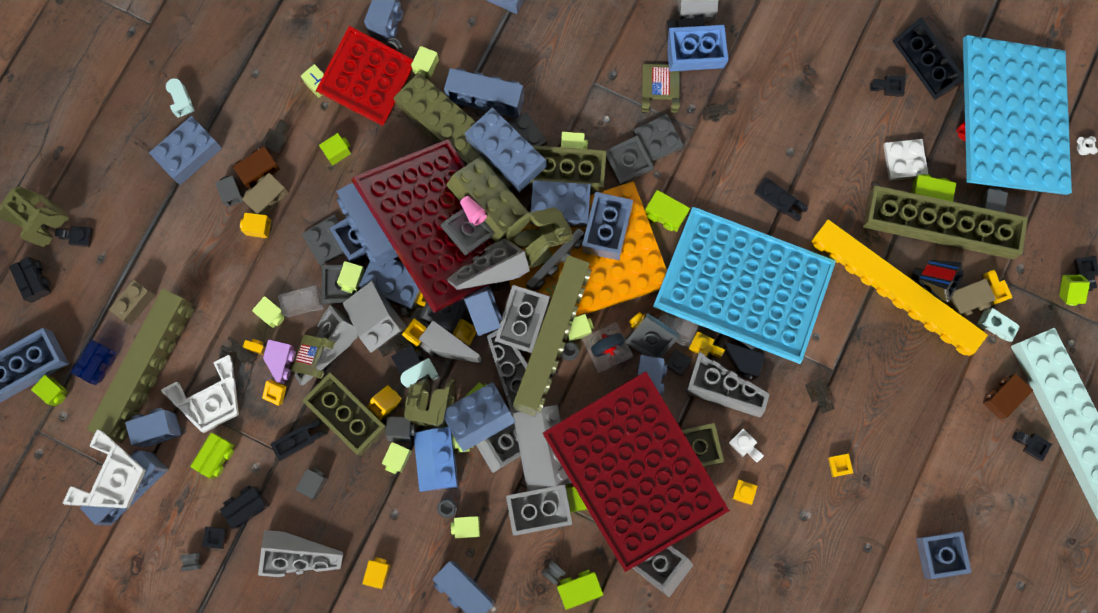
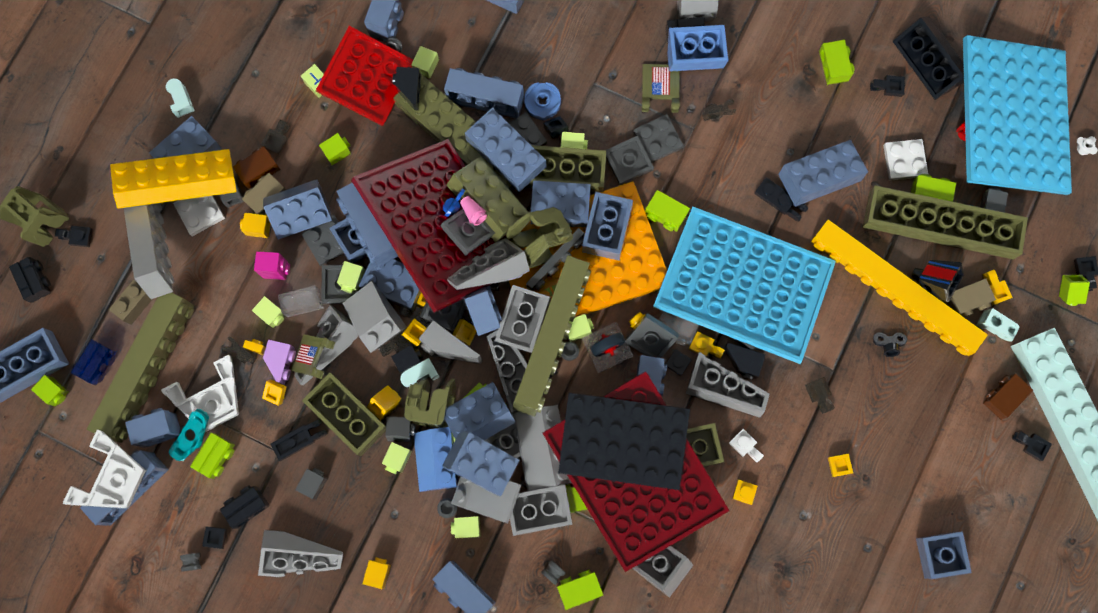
(149, 249): none -> light grey brick
(172, 178): none -> yellow brick
(183, 446): none -> teal piece
(199, 213): none -> white plate
(271, 265): none -> dark pink brick
(297, 209): none -> sand blue brick
(408, 84): none -> black slope
(452, 205): none -> blue piece
(480, 462): none -> sand blue brick
(484, 502): none -> light grey slope
(542, 90): none -> medium blue plate
(556, 126): none -> black plate
(624, 441): none -> black plate
(822, 173): none -> sand blue brick
(836, 62): none -> lime brick
(890, 343): none -> black piece

